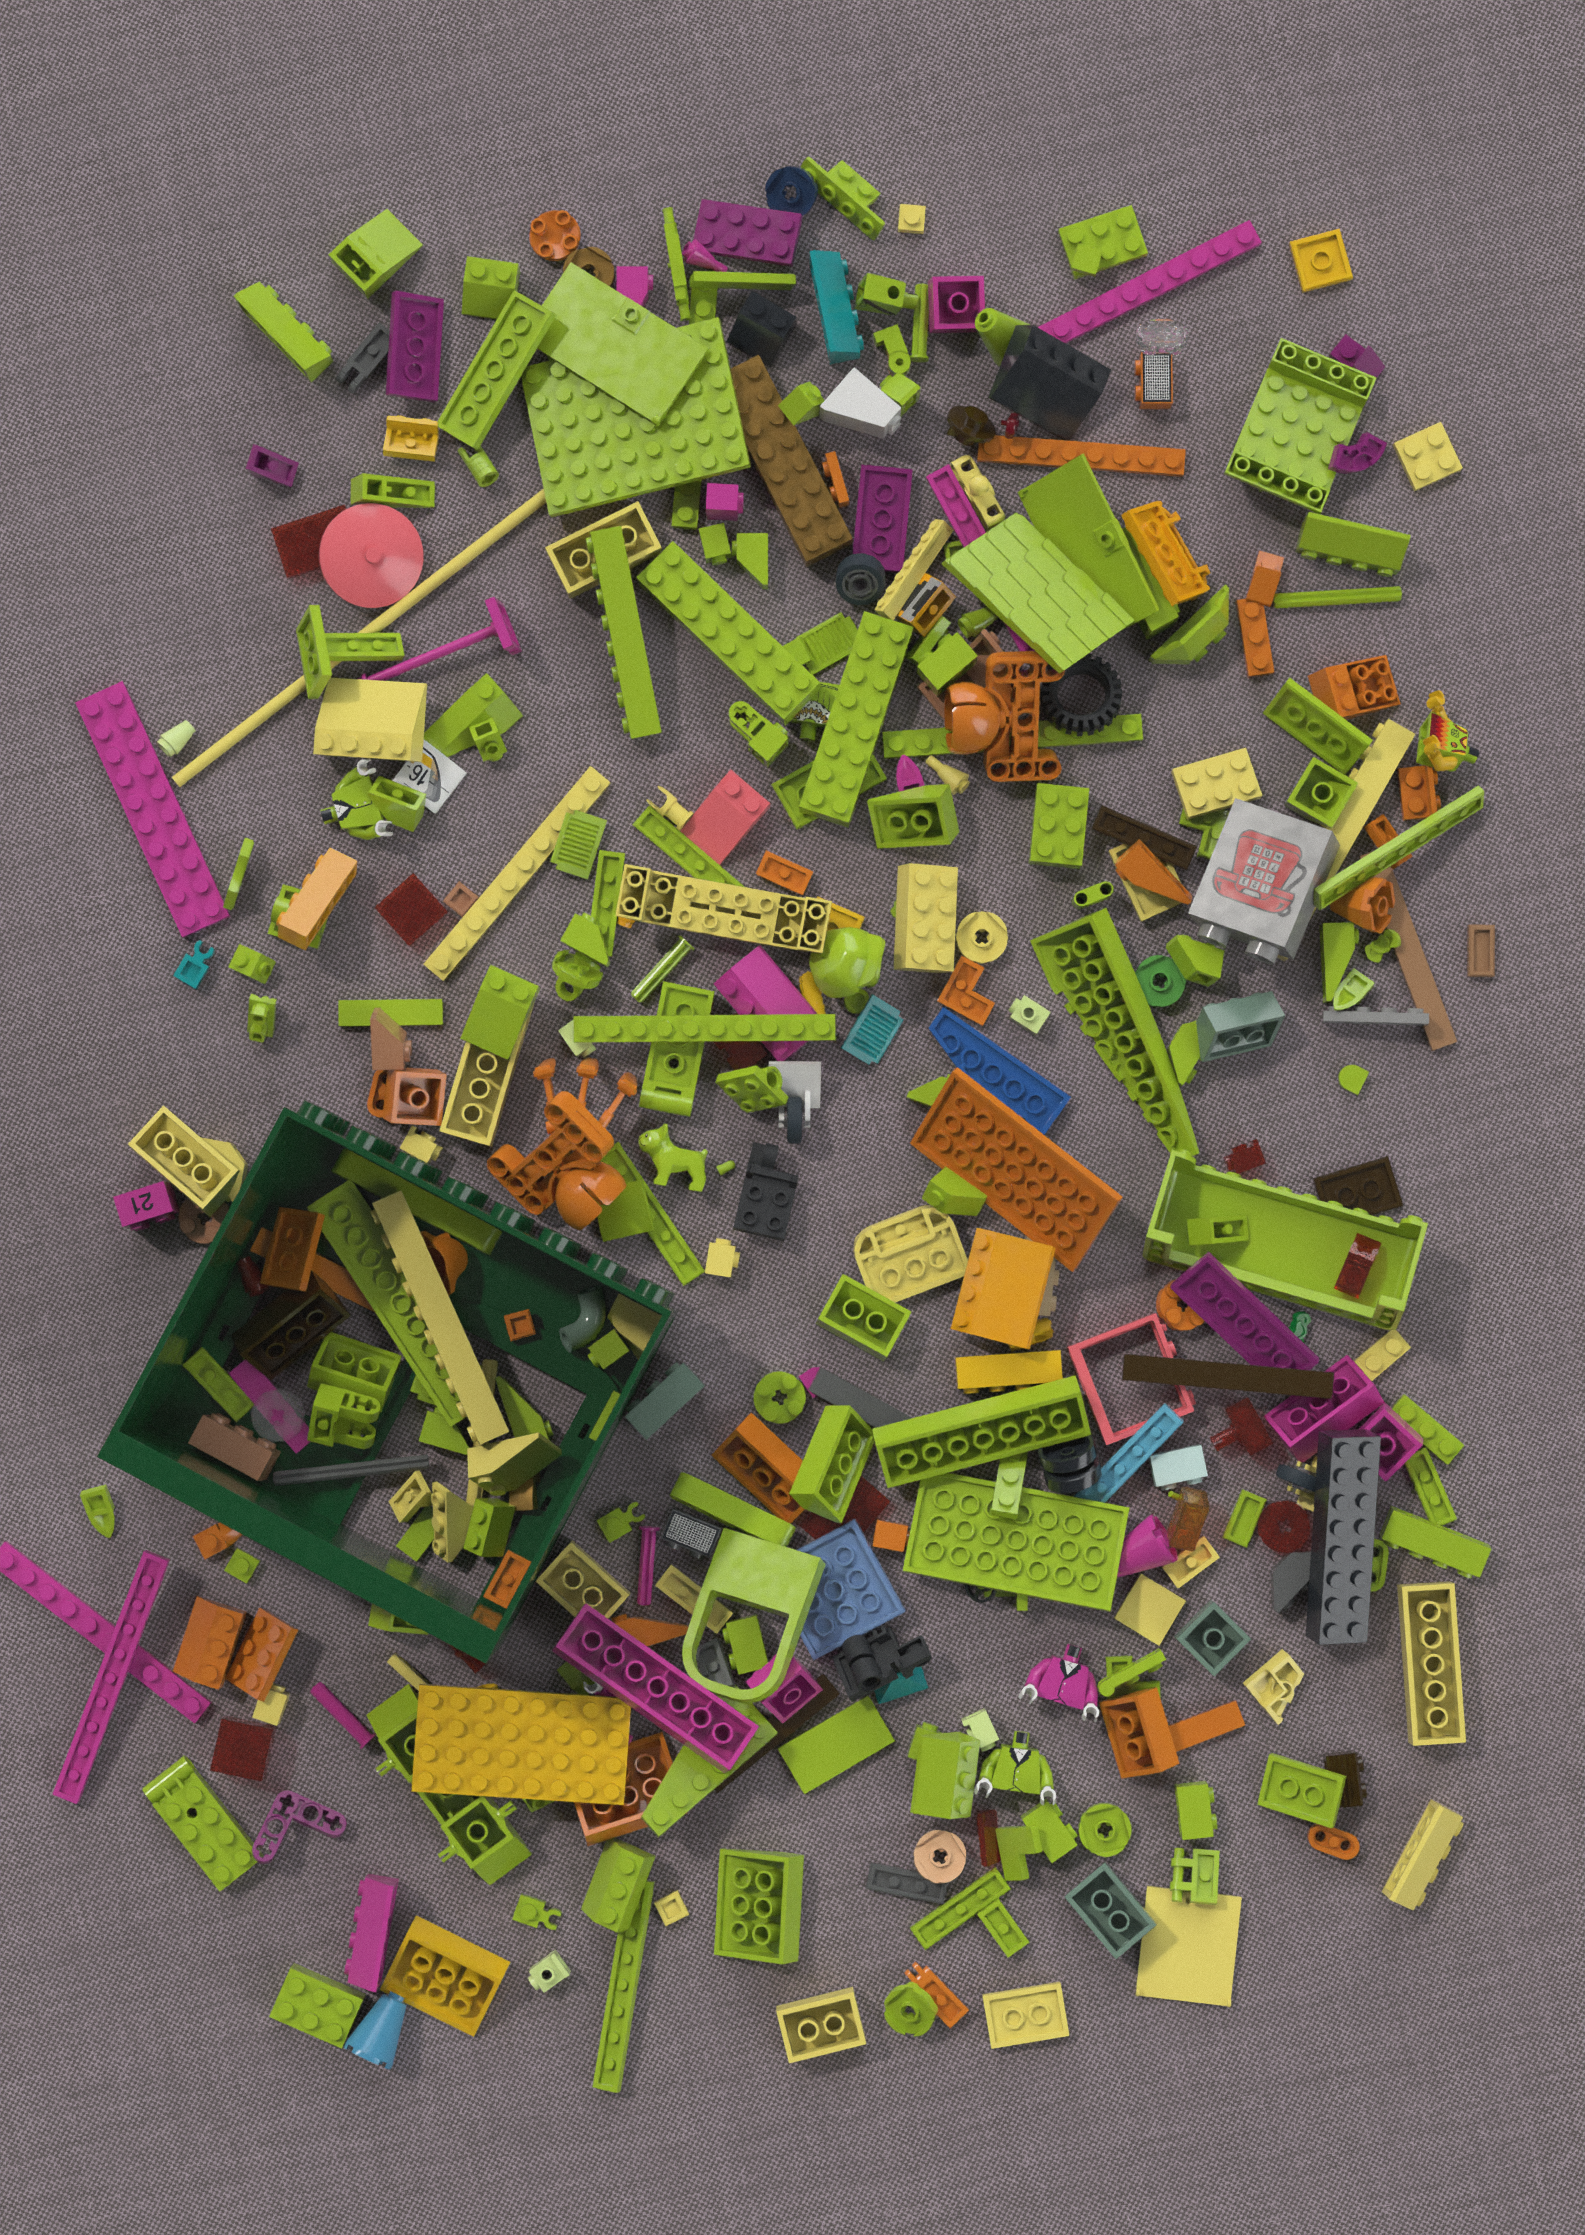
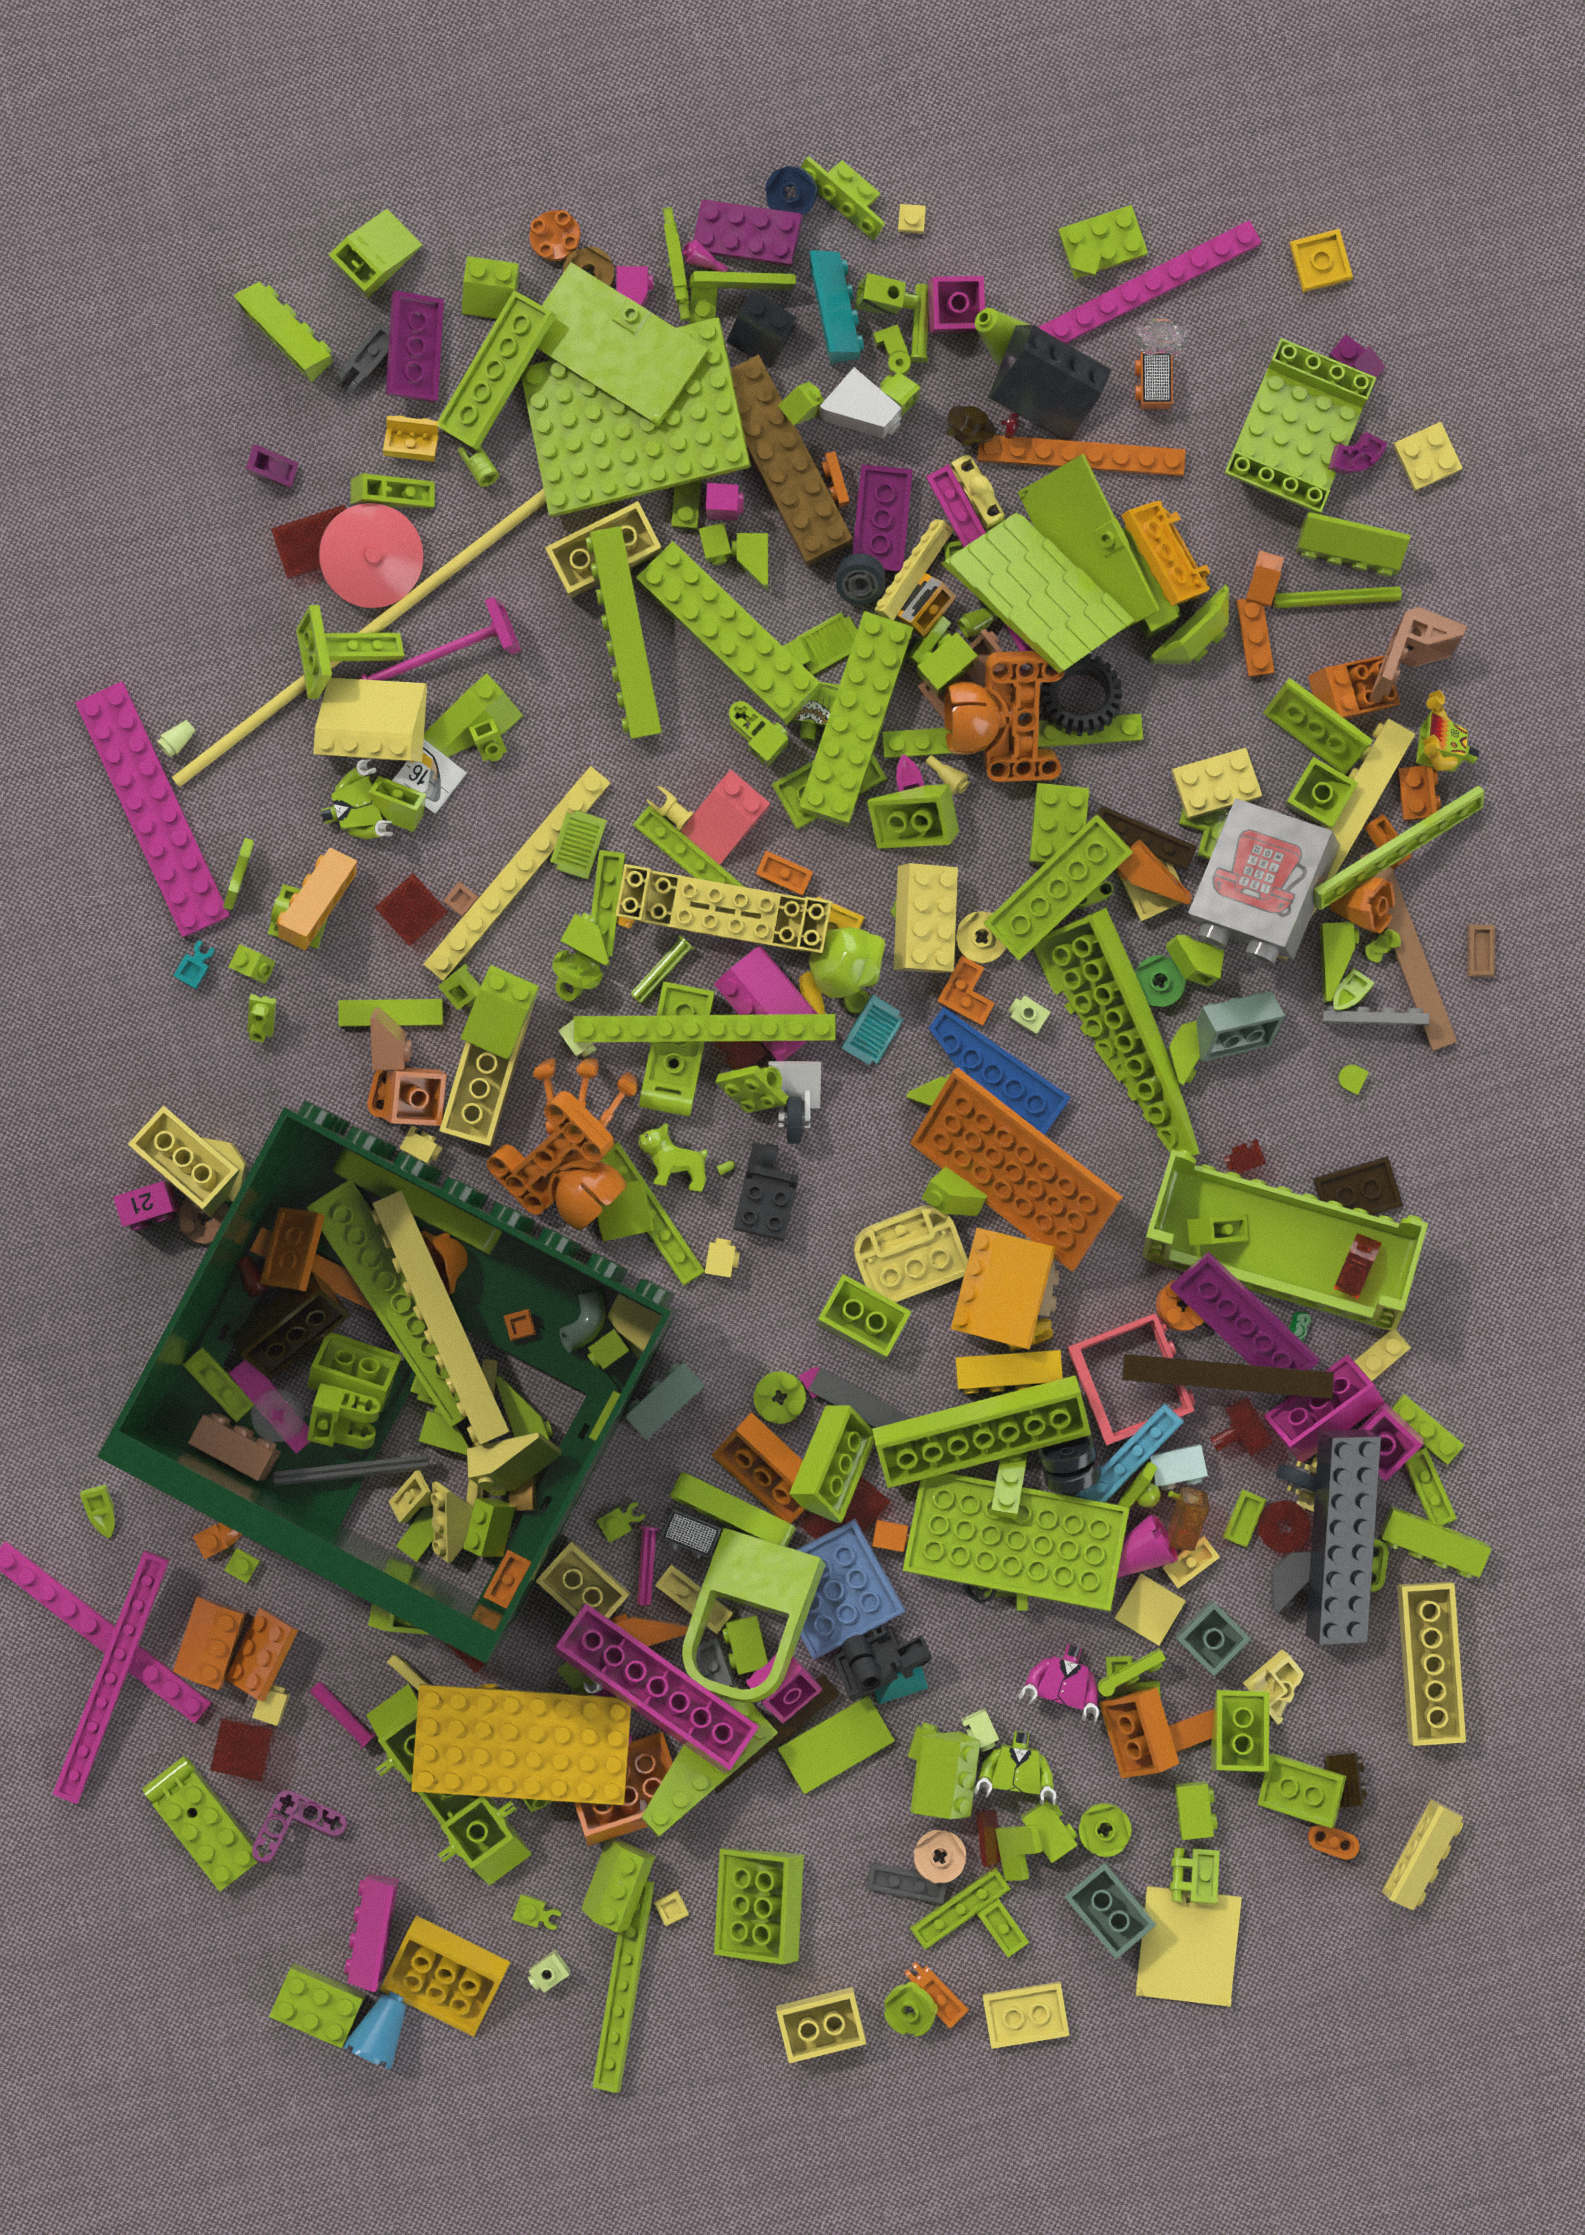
(460, 988): none -> lime brick
(1058, 887): none -> lime plate
(1142, 1489): none -> lime tile
(1240, 1731): none -> lime slope
(1430, 638): none -> nougat bracket

